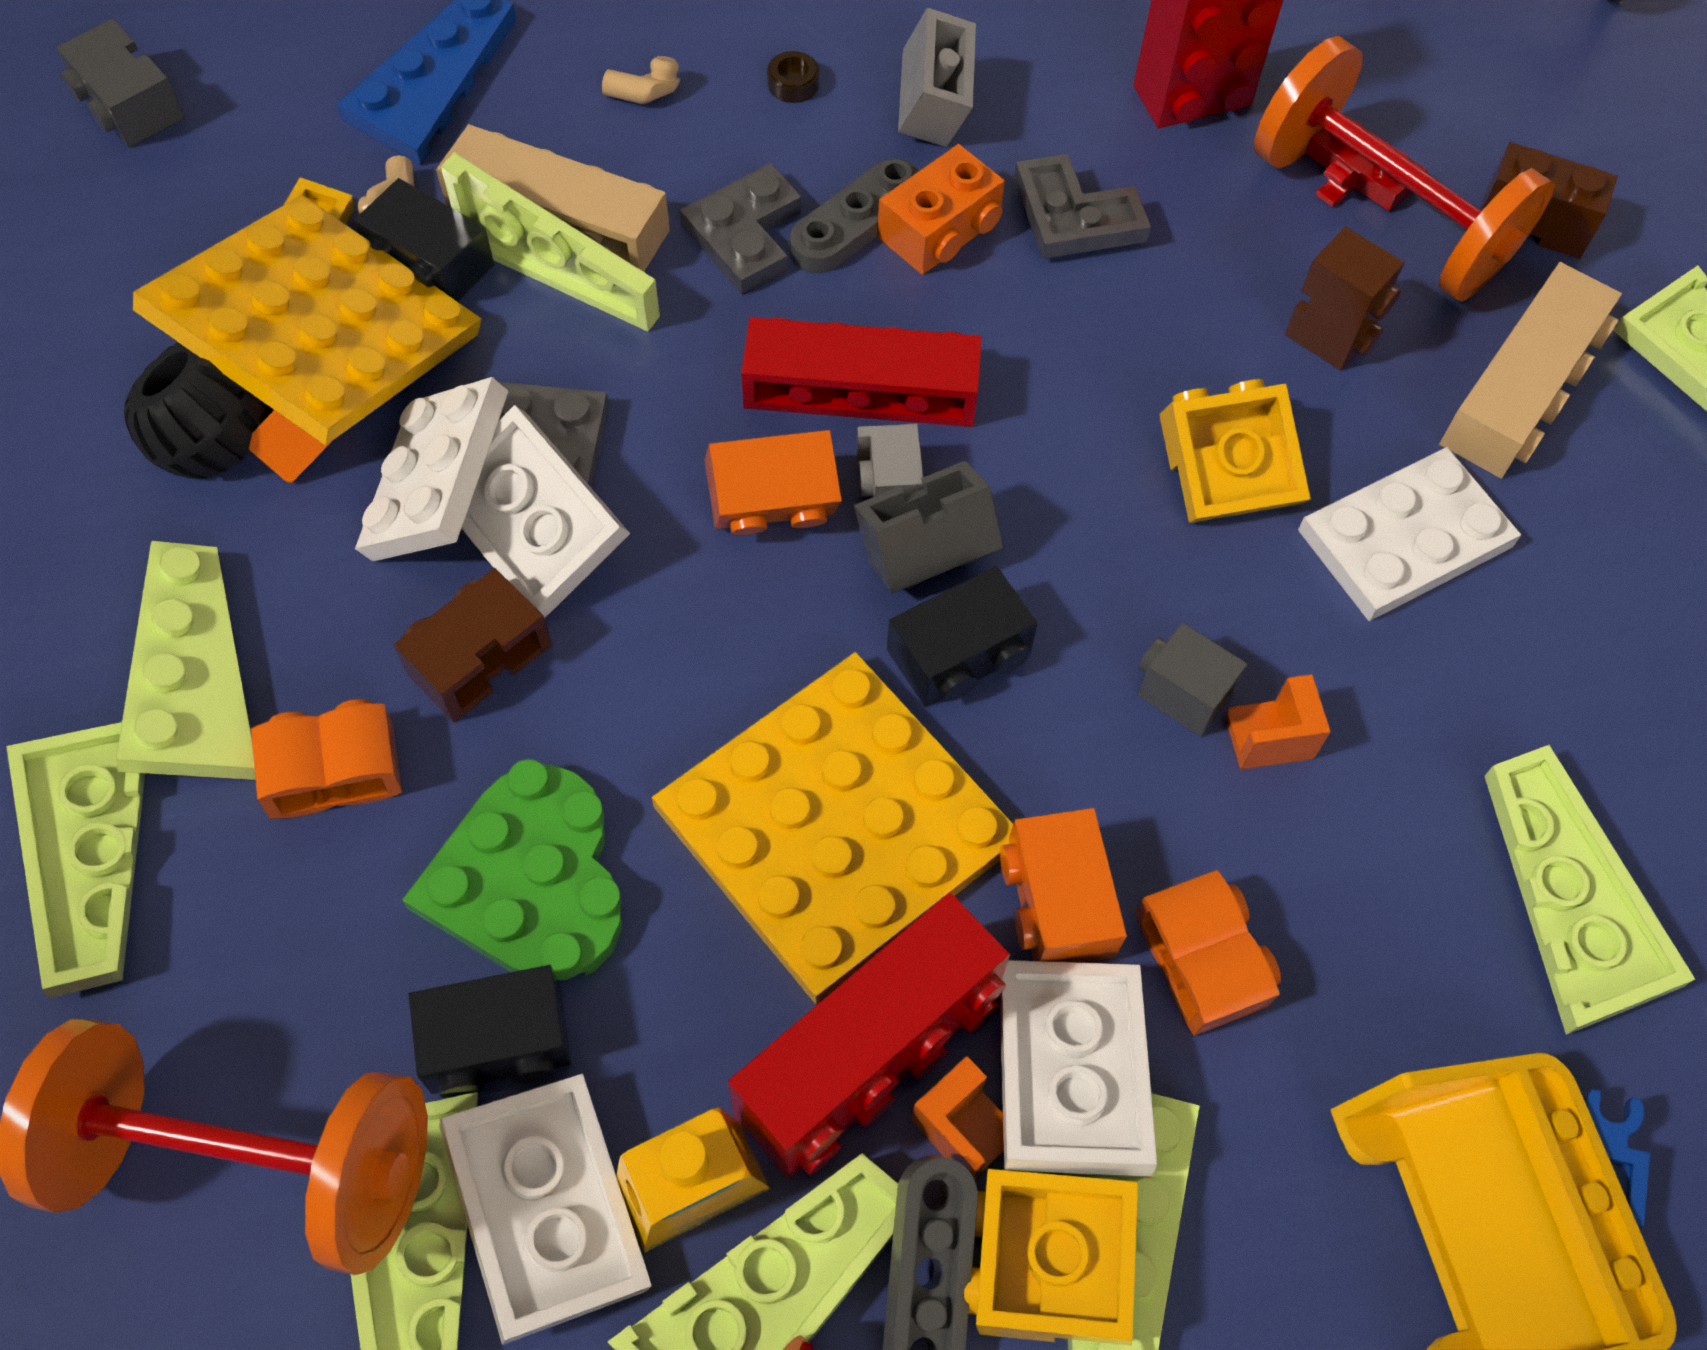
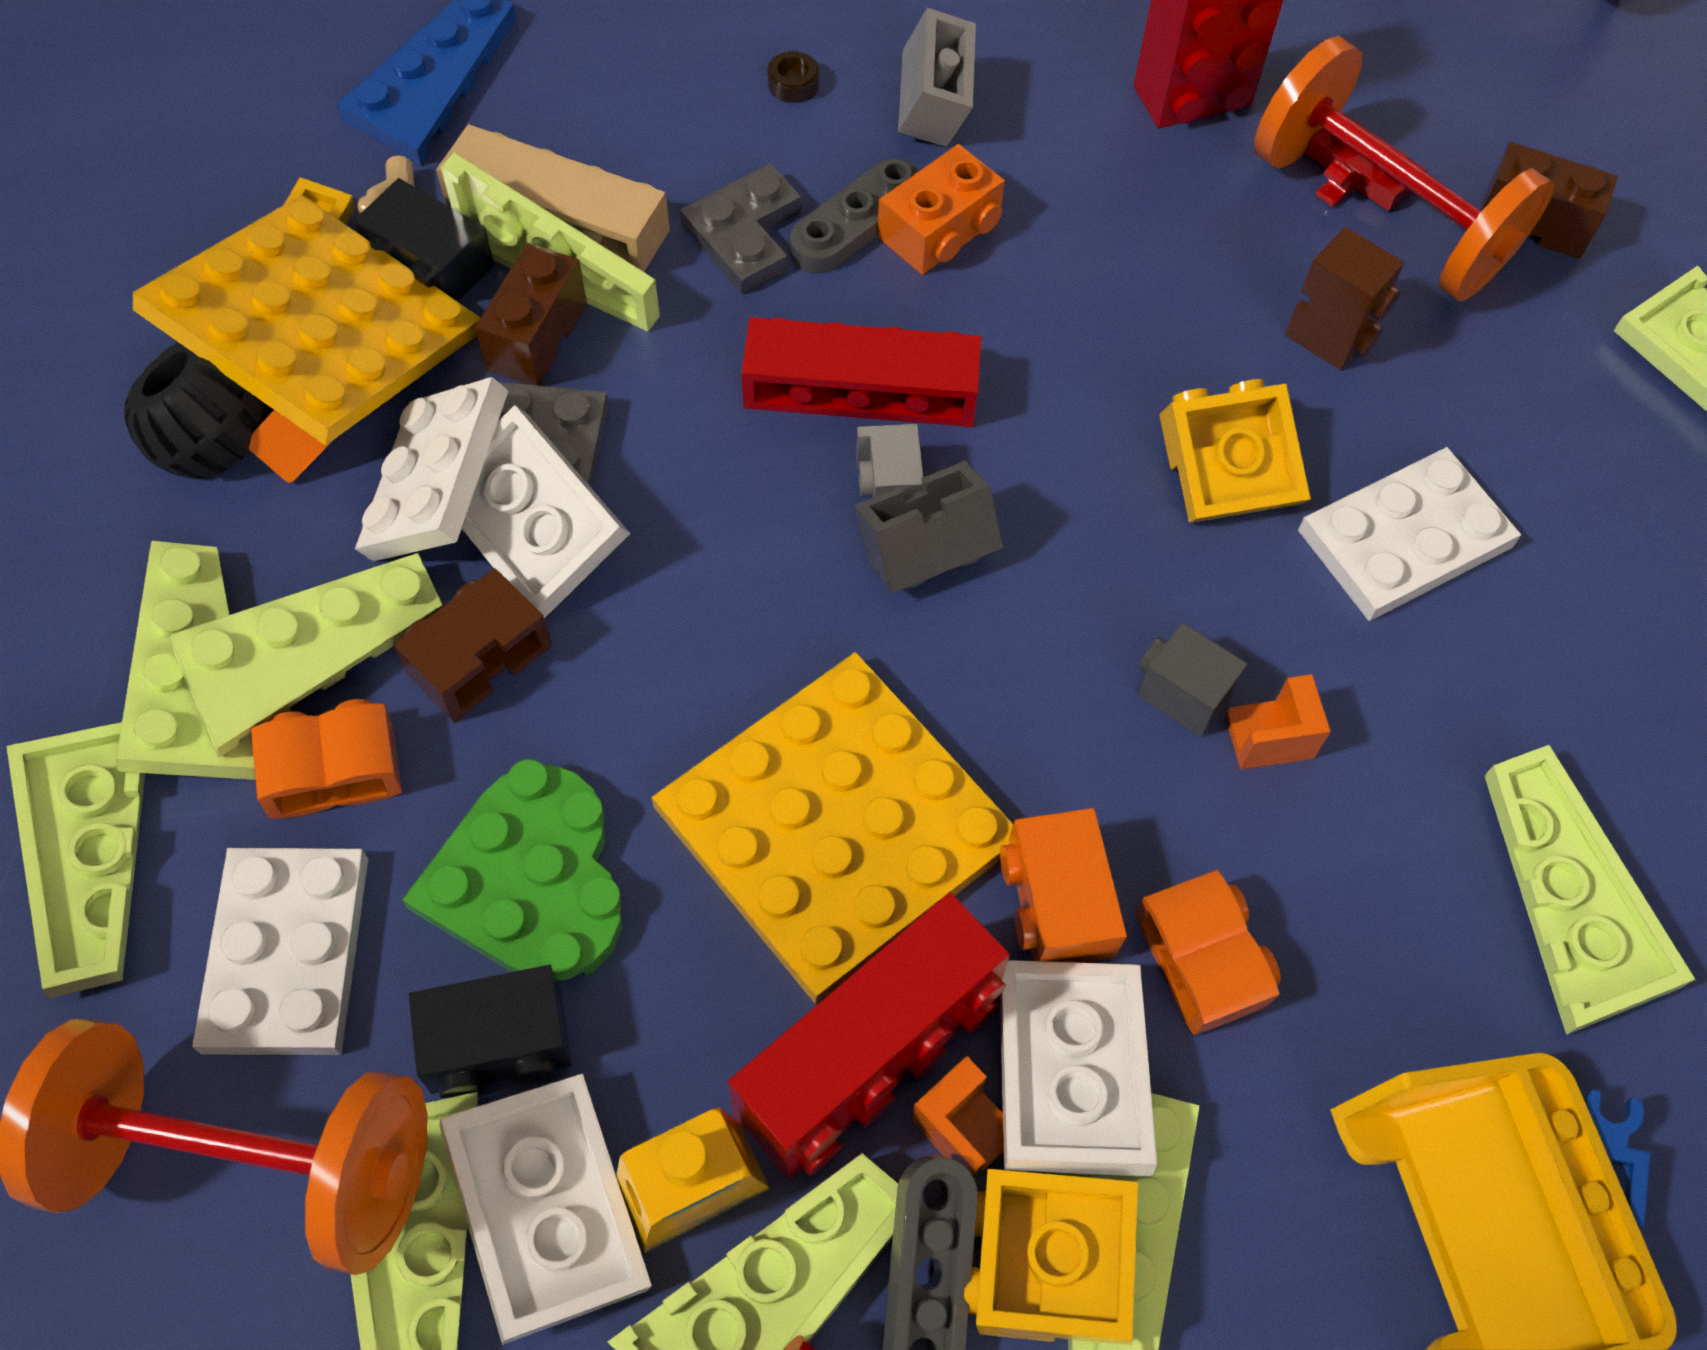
(120, 89): dark grey brick -> none
(282, 952): none -> white plate
(286, 649): none -> yellowish green wing
(531, 314): none -> reddish brown brick
(643, 88): tan arm -> none
(772, 481): orange brick -> none
(961, 637): black brick -> none
(1076, 222): flat silver plate -> none
(1530, 369): tan brick -> none

